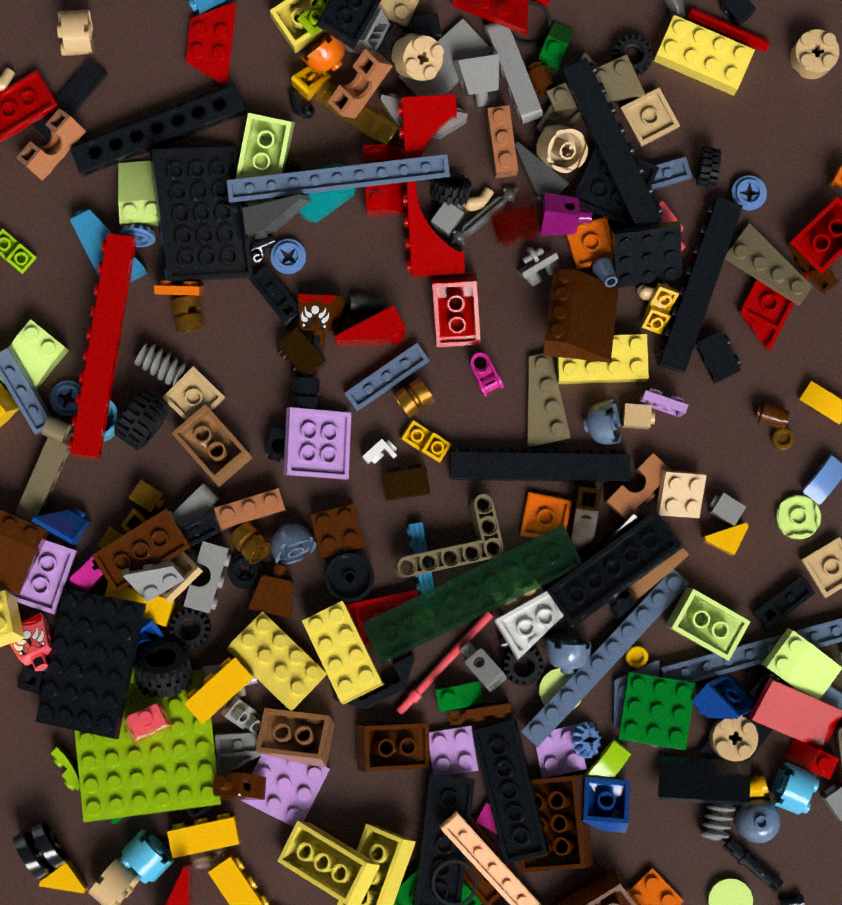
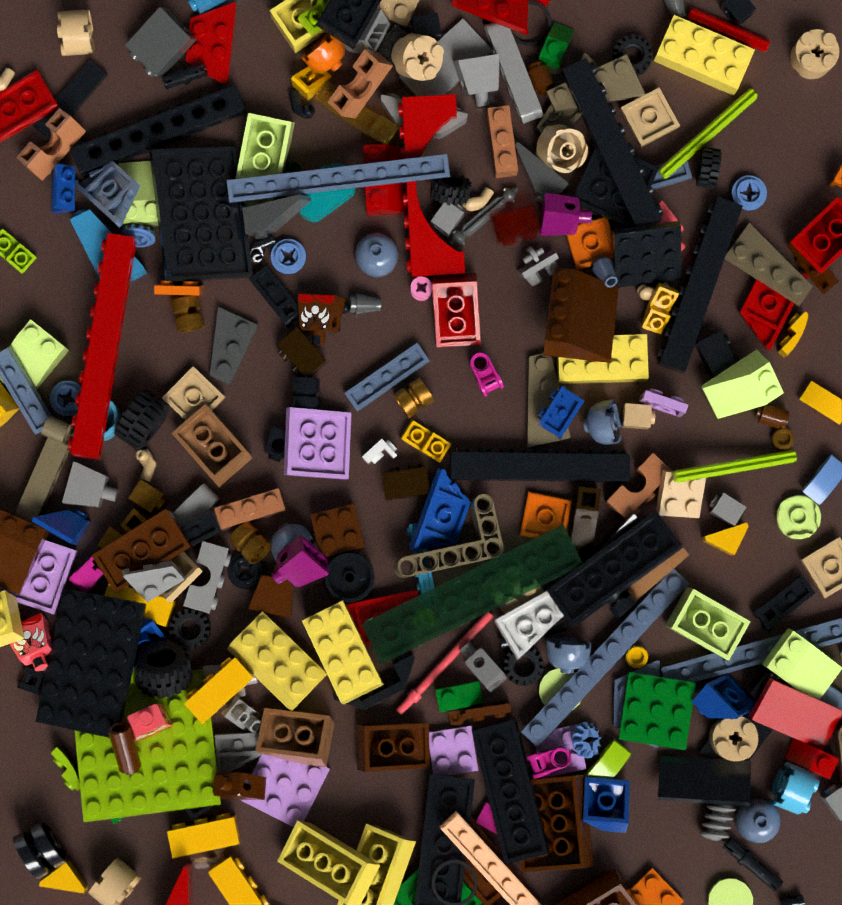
(63, 189): none -> blue bracket
(88, 487): none -> light grey torso
(110, 191): none -> sand blue wing
(124, 748): none -> reddish brown brick
(146, 857): medium azure brick -> none
(148, 462): none -> tan arm
(160, 42): none -> dark grey brick
(160, 364): light grey piece -> none
(185, 75): none -> black pin
(230, 345): none -> dark grey wing
(300, 563): none -> magenta torso
(376, 255): none -> sand blue cylinder
(377, 330): red slope -> none
(418, 291): none -> bright pink wheel
(441, 515): none -> blue wing
(547, 761): none -> dark pink piece
(560, 412): none -> blue bracket
(707, 133): none -> lime axle
(734, 466): none -> lime axle
(743, 386): none -> yellowish green slope
(758, 786): yellow cone -> none
(796, 329): none -> yellow slope

